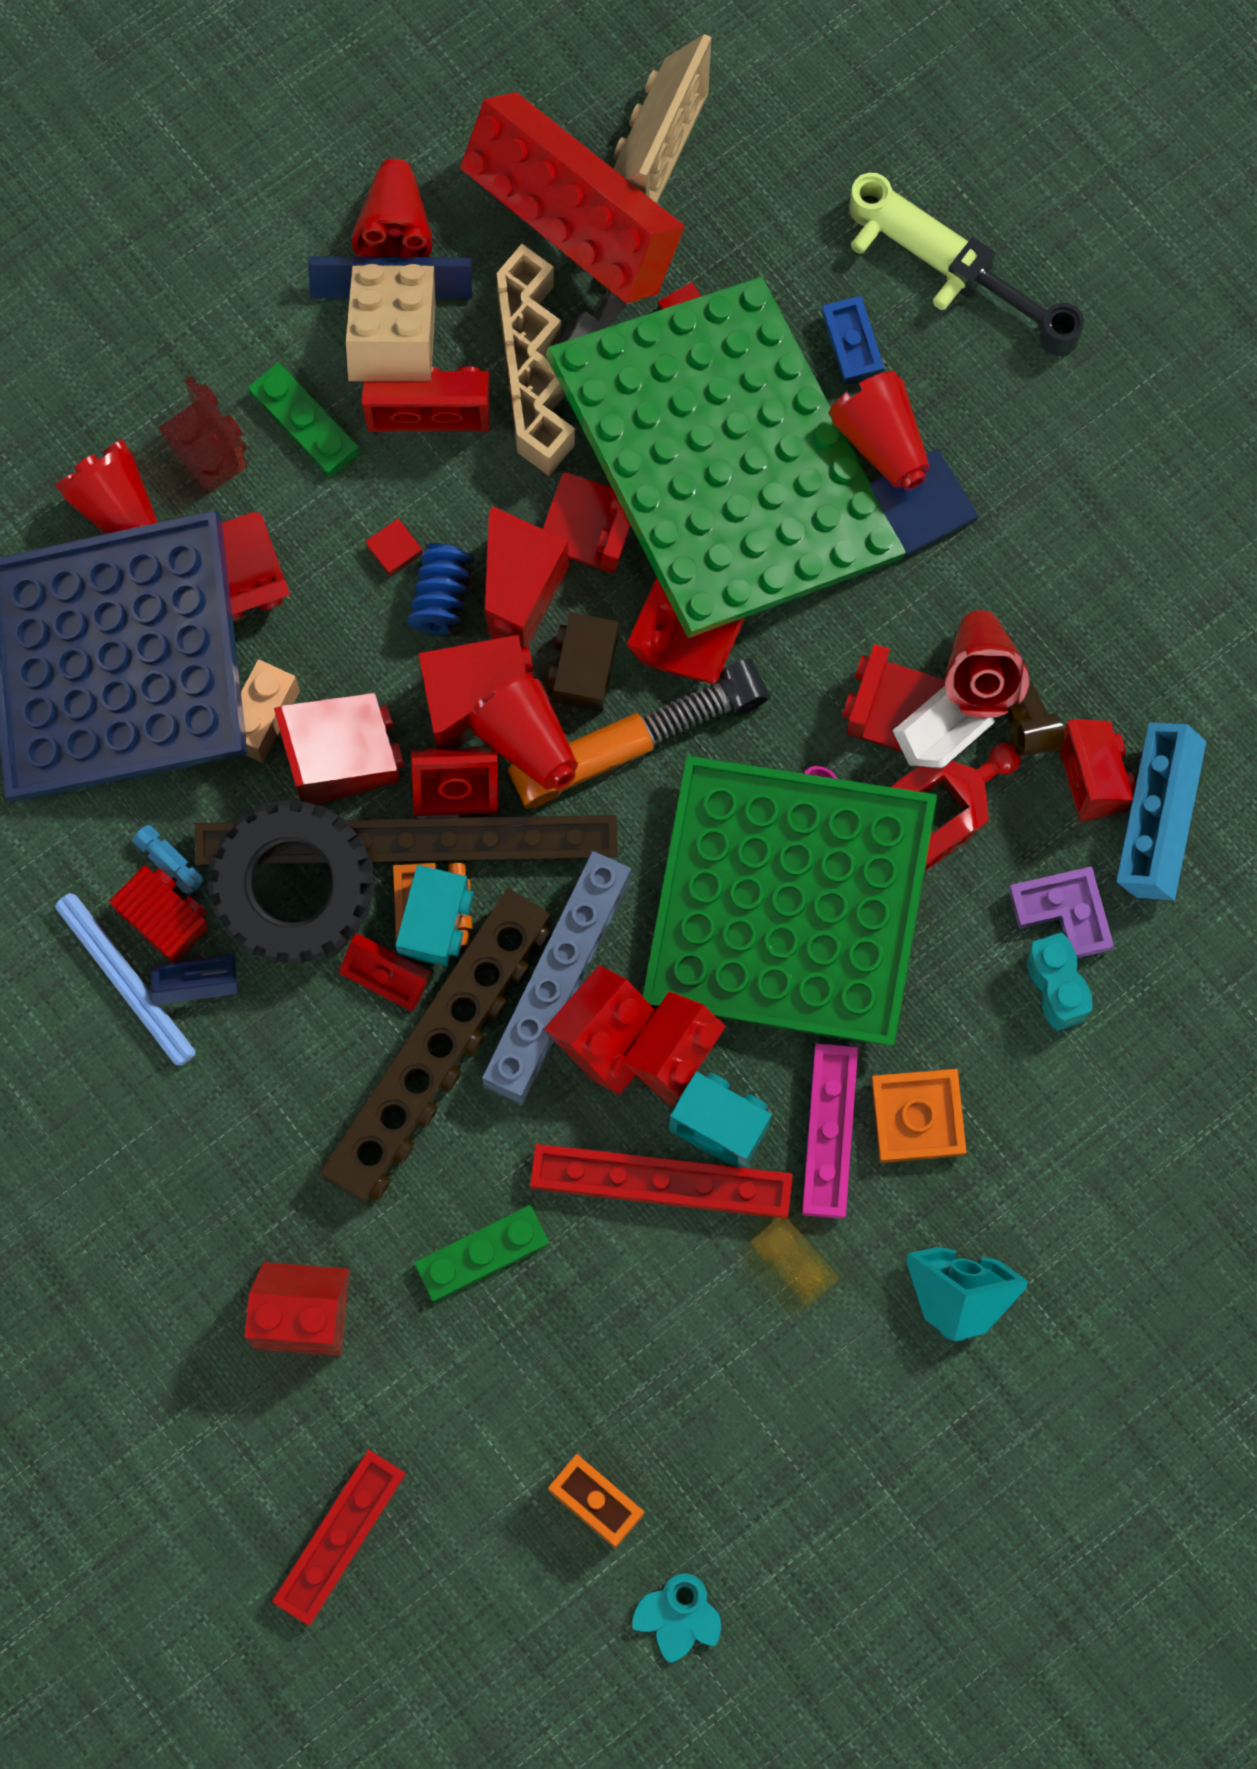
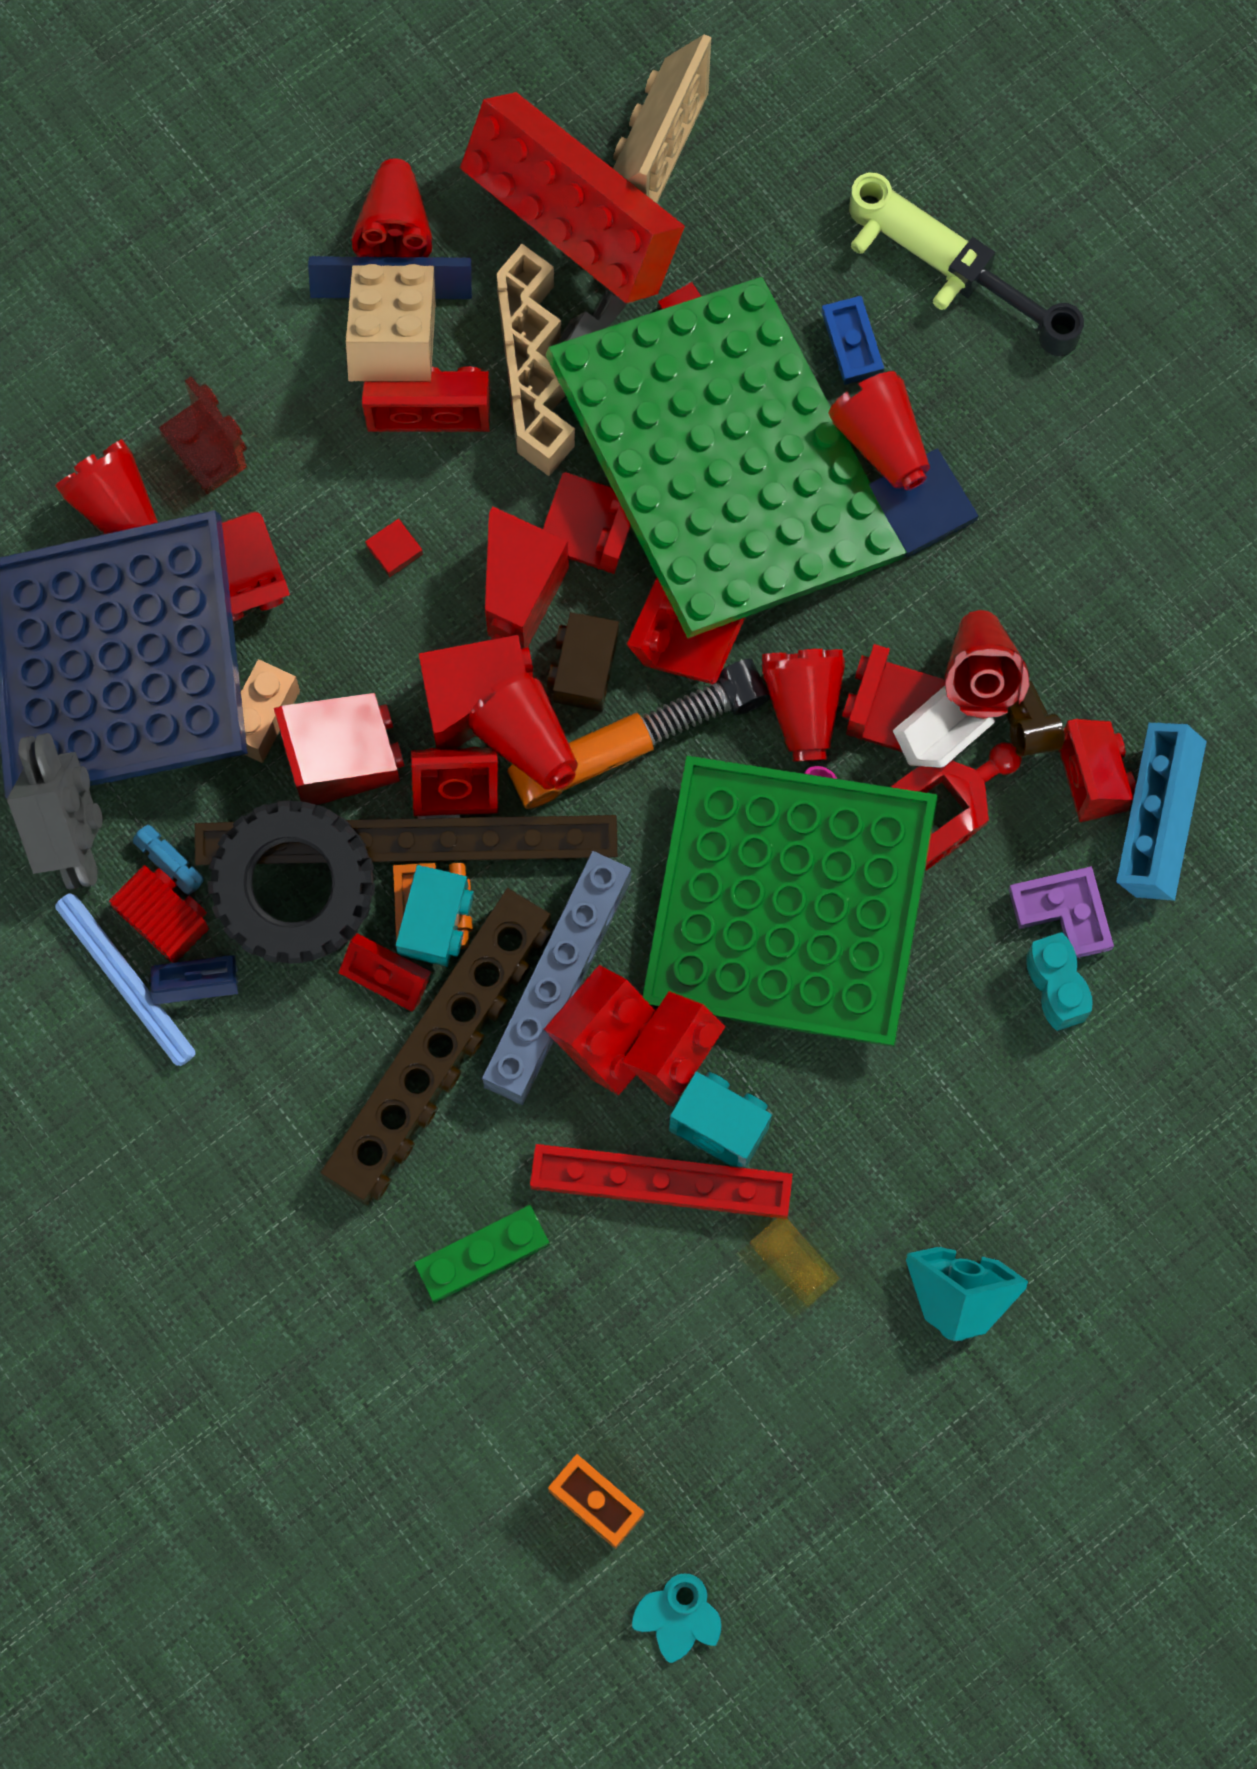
(55, 812): none -> dark grey brick
(298, 1309): red slope -> none
(303, 419): green plate -> none
(339, 1538): red plate -> none
(438, 587): blue piece -> none
(805, 698): none -> red cone
(830, 1131): dark pink plate -> none
(918, 1115): orange plate -> none

